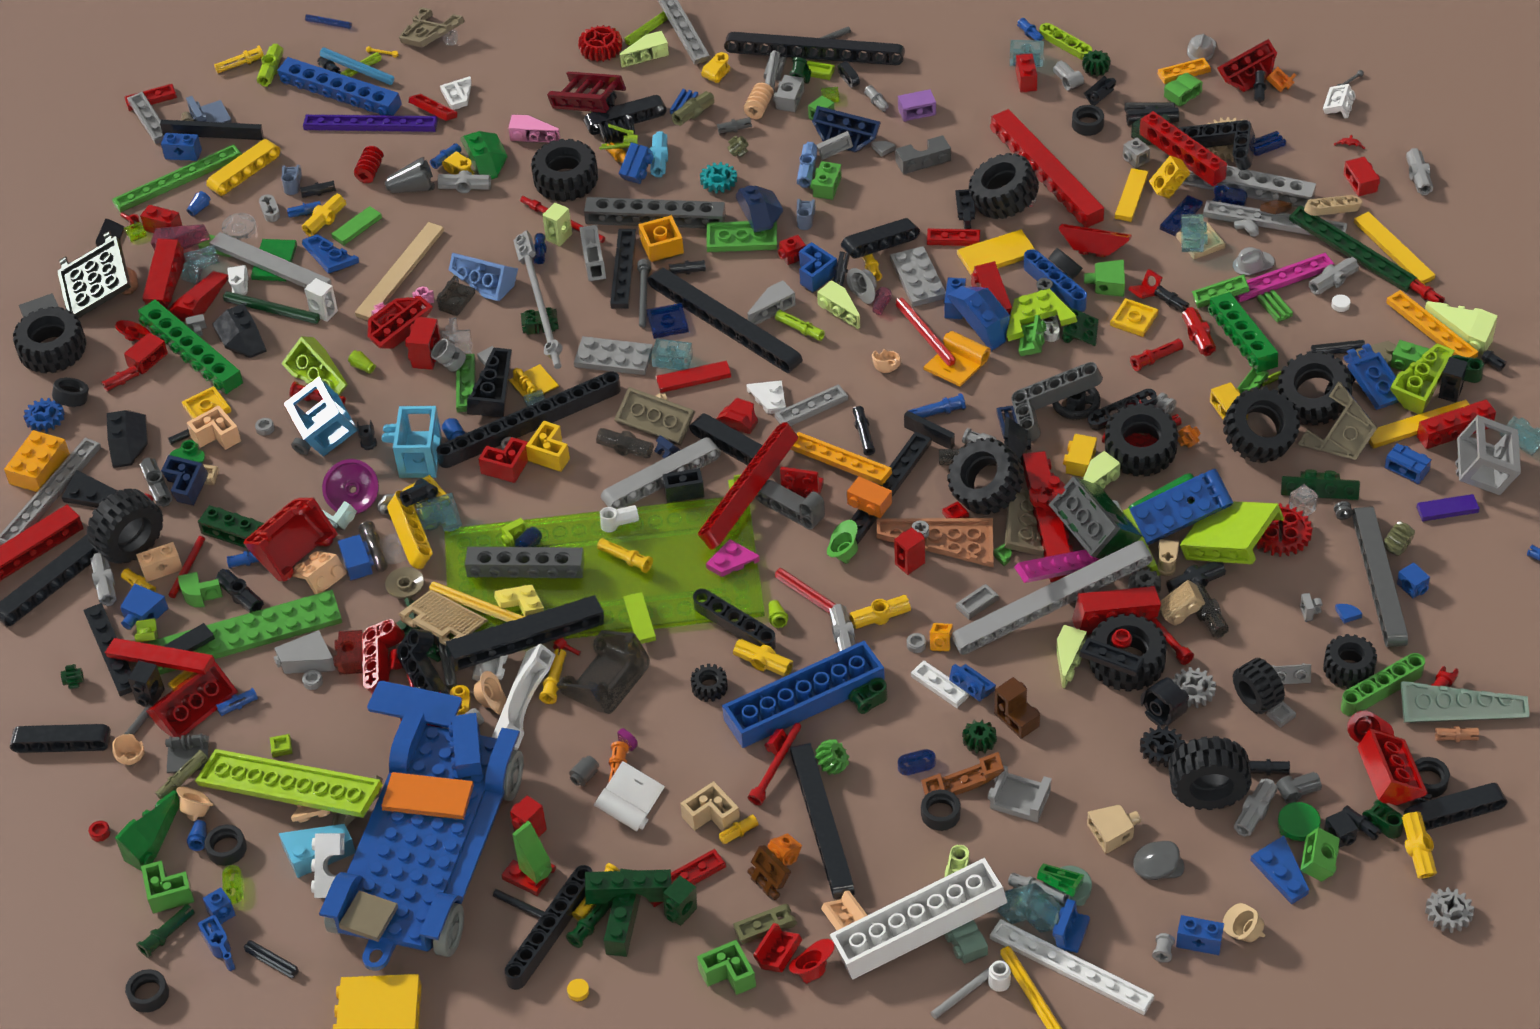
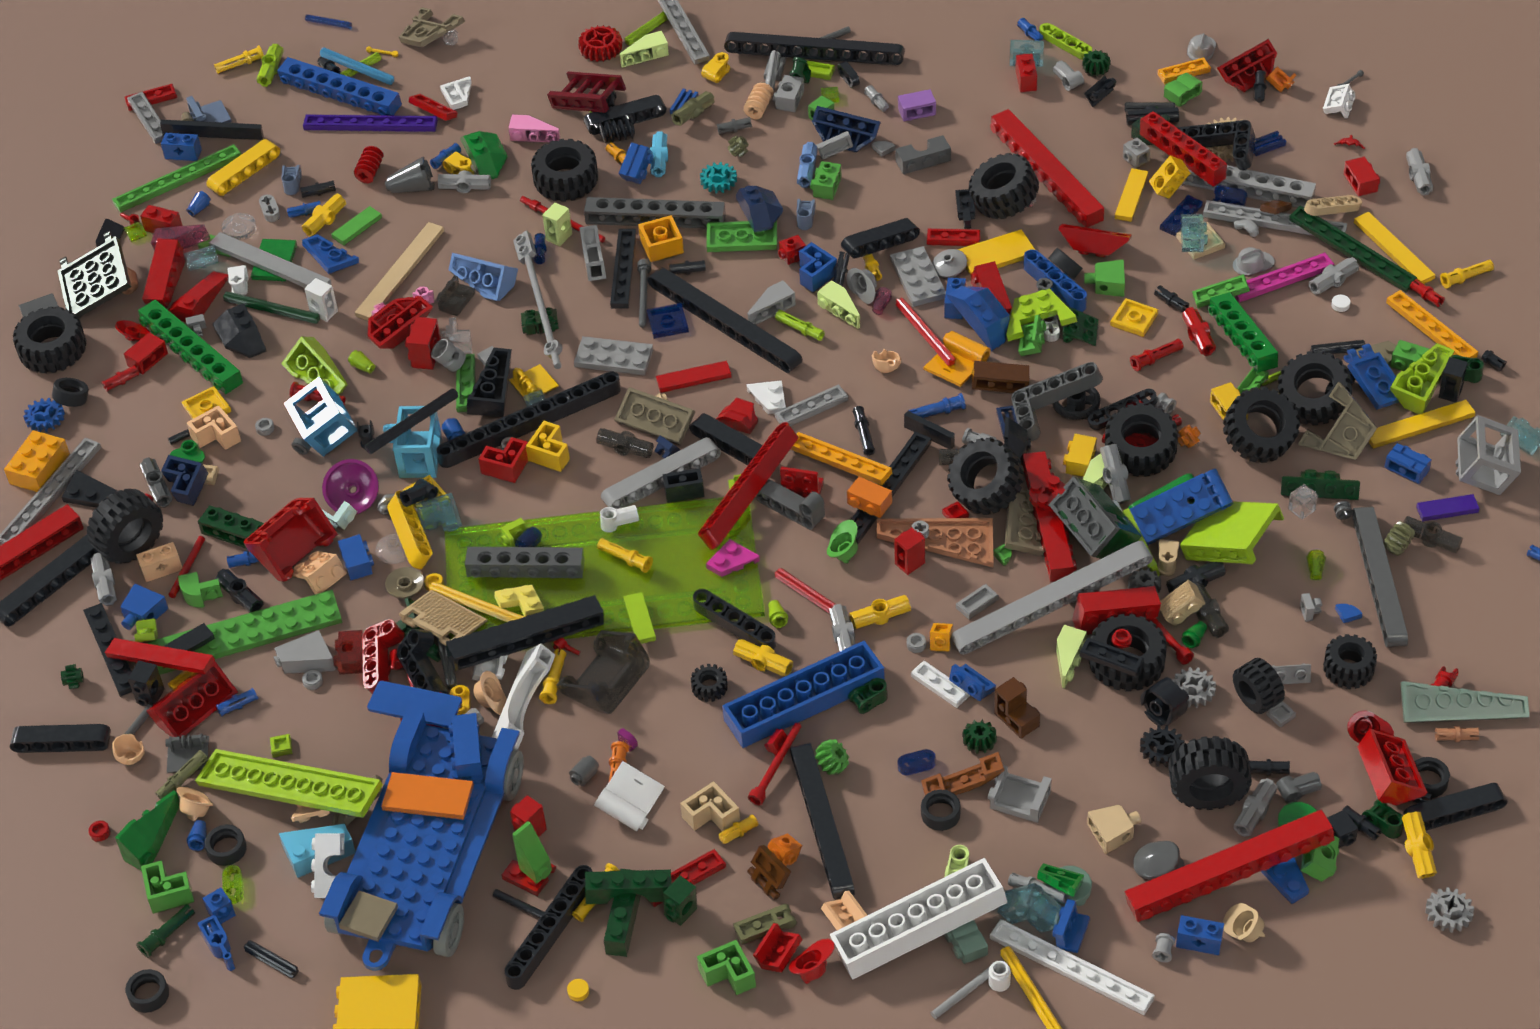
(126, 436): black wedge -> none
(133, 578): yellow pin -> none
(191, 272): clear light blue plate -> none
(367, 530): clear smoke pin -> none
(411, 421): none -> black axle
(431, 578): none -> yellow tile
(586, 926): dark green pin -> none
(626, 139): lime plant -> none
(671, 354): clear light blue brick -> none
(950, 263): none -> light grey dish
(999, 376): none -> reddish brown brick
(1054, 565): dark pink plate -> none
(1089, 111): black tyre -> none
(1115, 473): none -> light grey piece
(1145, 289): red bracket -> none
(1193, 636): none -> green cone
(1229, 865): none -> red brick
(1277, 304): bright green tile -> none
(1295, 532): red gear -> none
(1316, 562): none -> clear neon green cone
(1382, 684): bright green beam -> none
(1413, 580): blue brick -> none
(1433, 535): none -> clear smoke piece
(1451, 424): red brick -> none
(1460, 275): none -> yellow pin
(1473, 326): yellowish green wedge -> none

